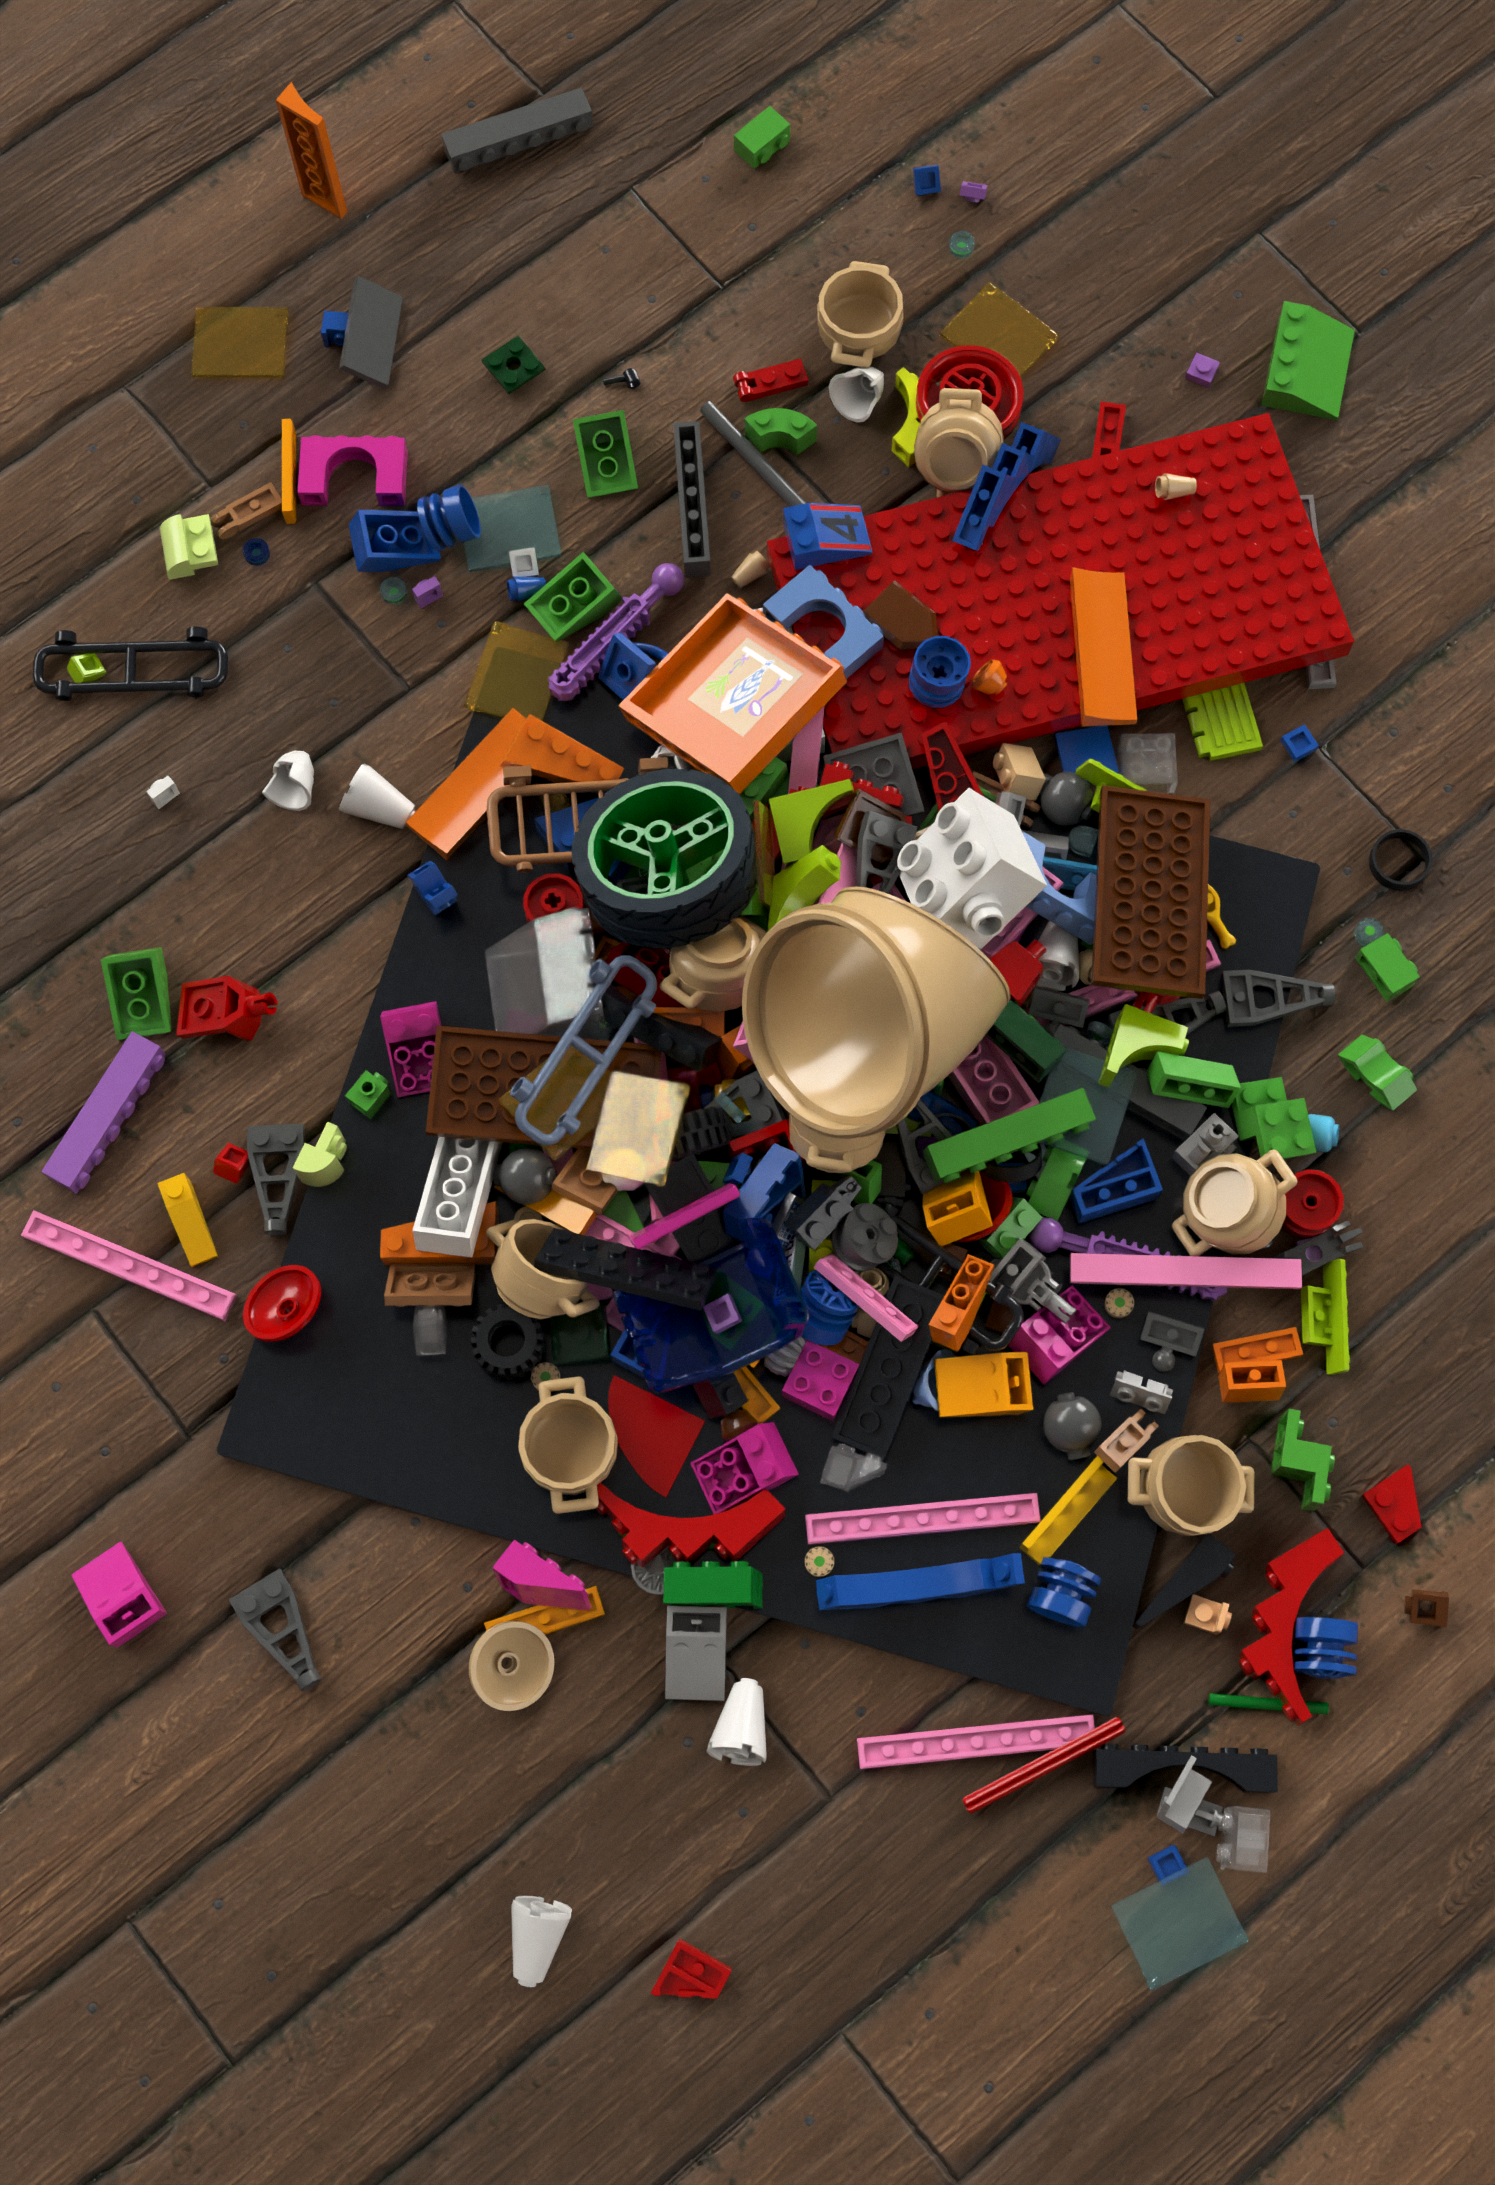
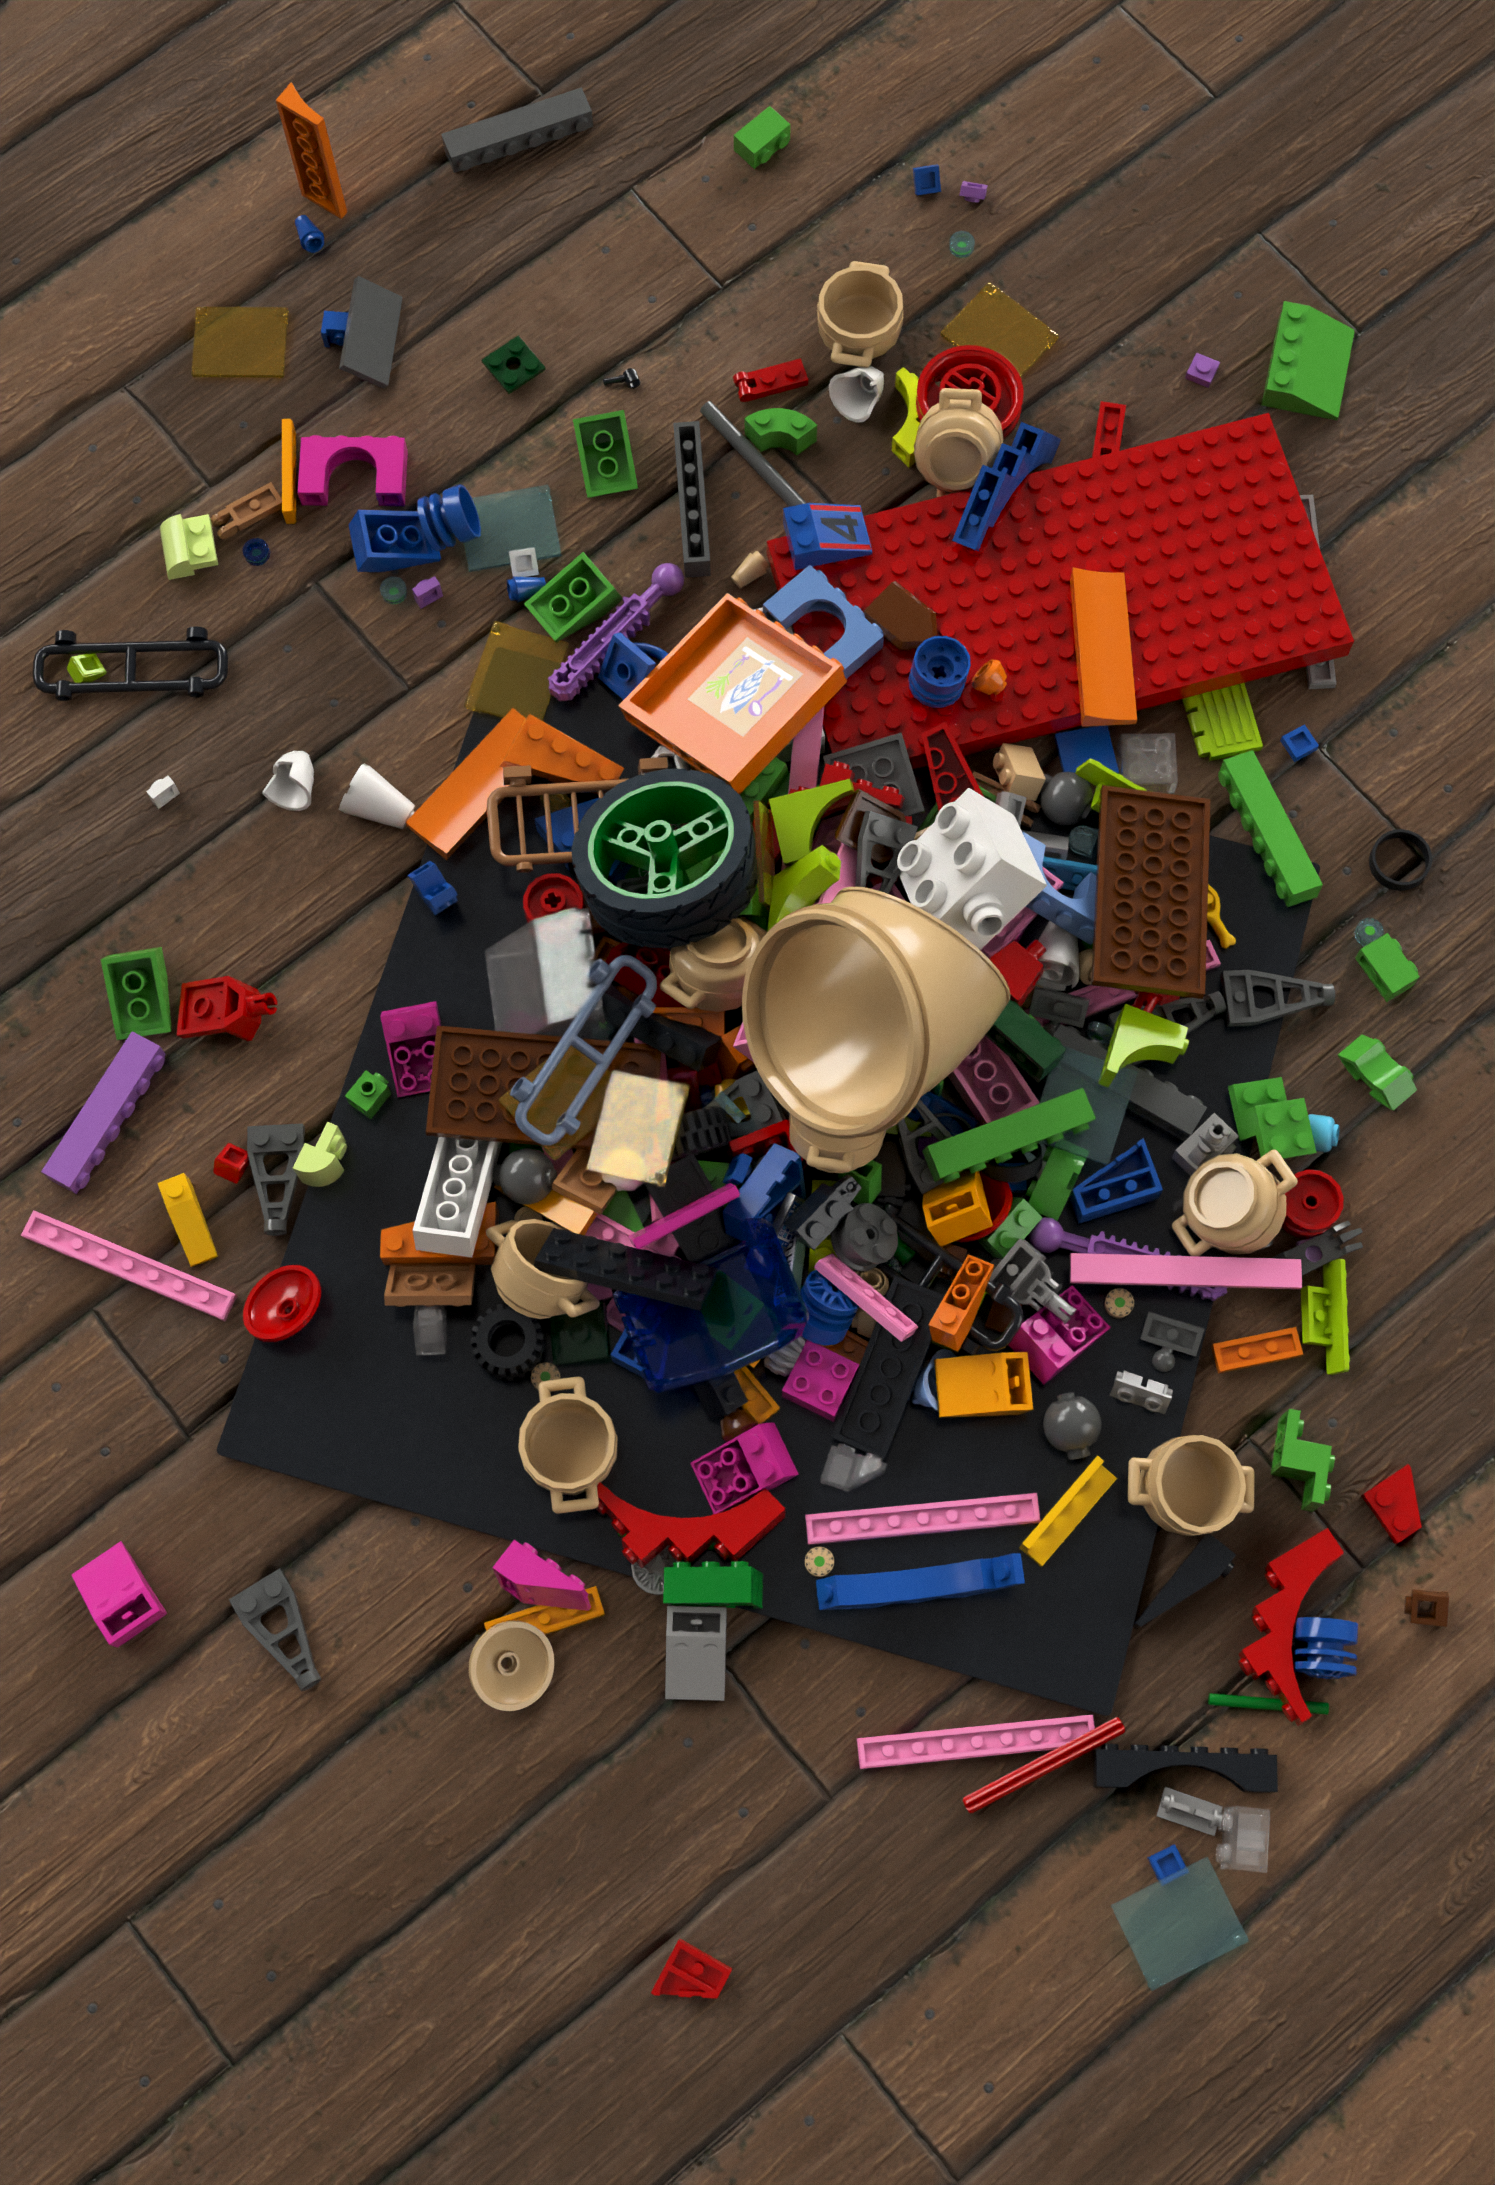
(310, 236): none -> blue cone
(536, 1936): white cone -> none
(651, 1433): red sticker -> none
(722, 1313): medium lavender plate -> none
(741, 1726): white cone -> none
(1063, 1592): blue wheel -> none
(1125, 1441): medium nougat hinge -> none
(1174, 486): tan cone -> none
(1184, 1798): light grey panel -> none
(1193, 1079): bright green brick -> none
(1207, 1615): light nougat bracket -> none
(1252, 1381): orange brick -> none
(1270, 829): none -> bright green brick

